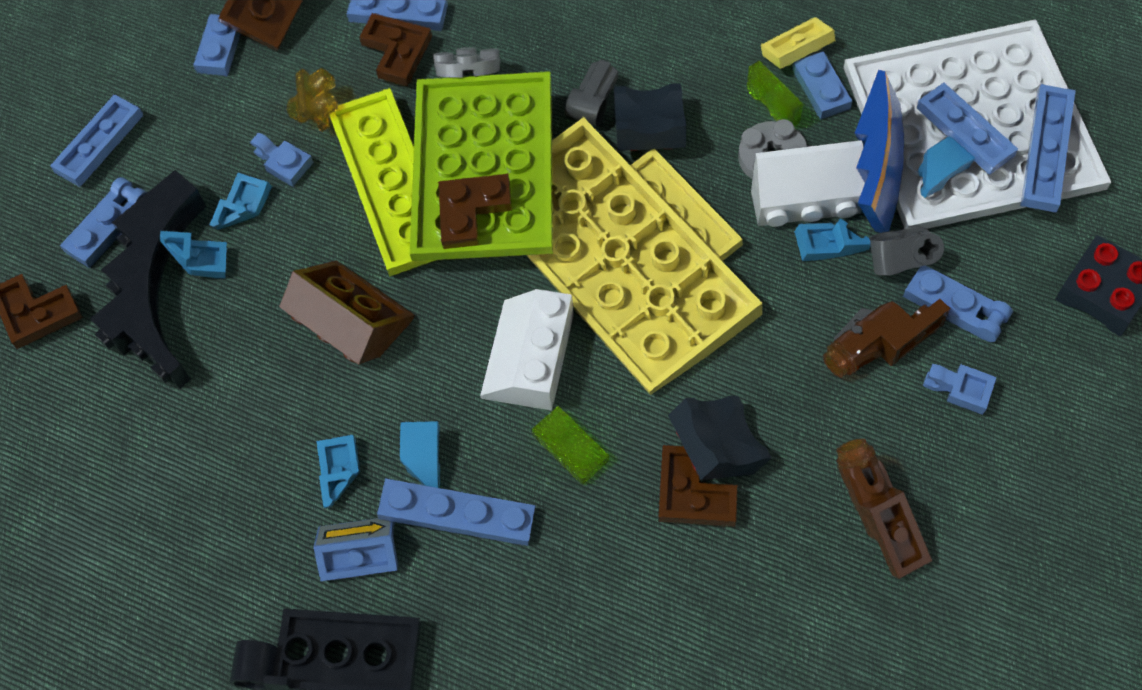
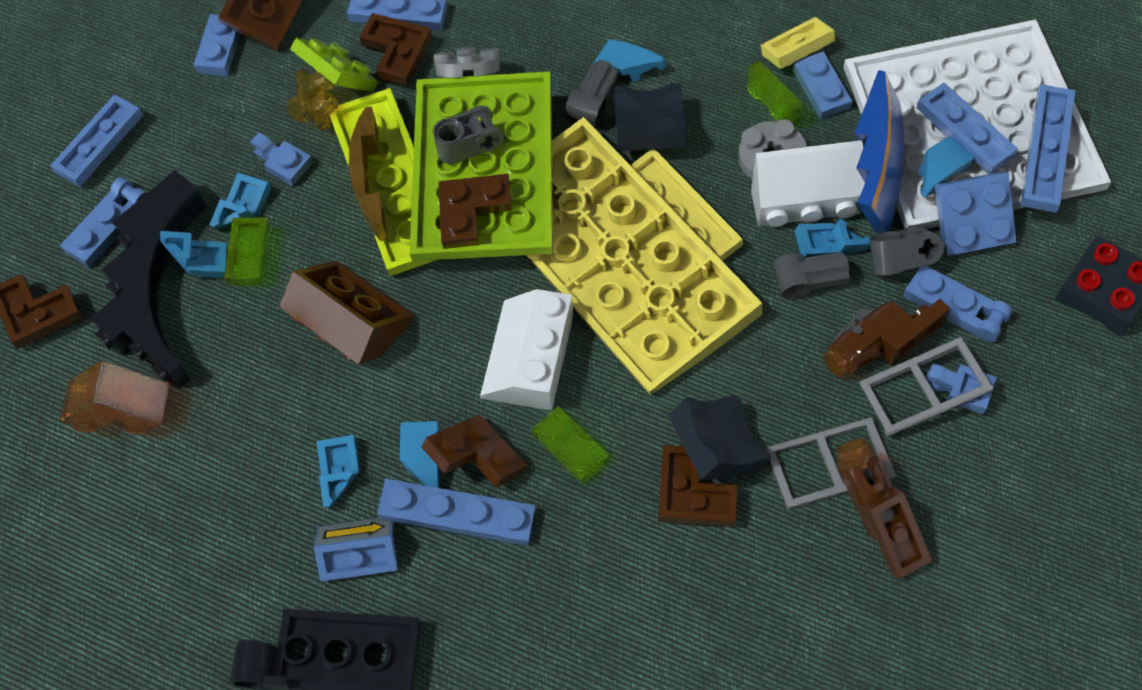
(115, 396): none -> clear orange brick
(247, 251): none -> clear neon green plate
(334, 64): none -> lime plate
(363, 143): none -> pearl gold slope
(466, 135): none -> dark grey piece
(475, 442): none -> reddish brown plate
(630, 59): none -> dark azure slope
(801, 275): none -> dark grey piece
(820, 437): none -> light grey window
(913, 365): none -> light grey window
(975, 213): none -> medium blue plate

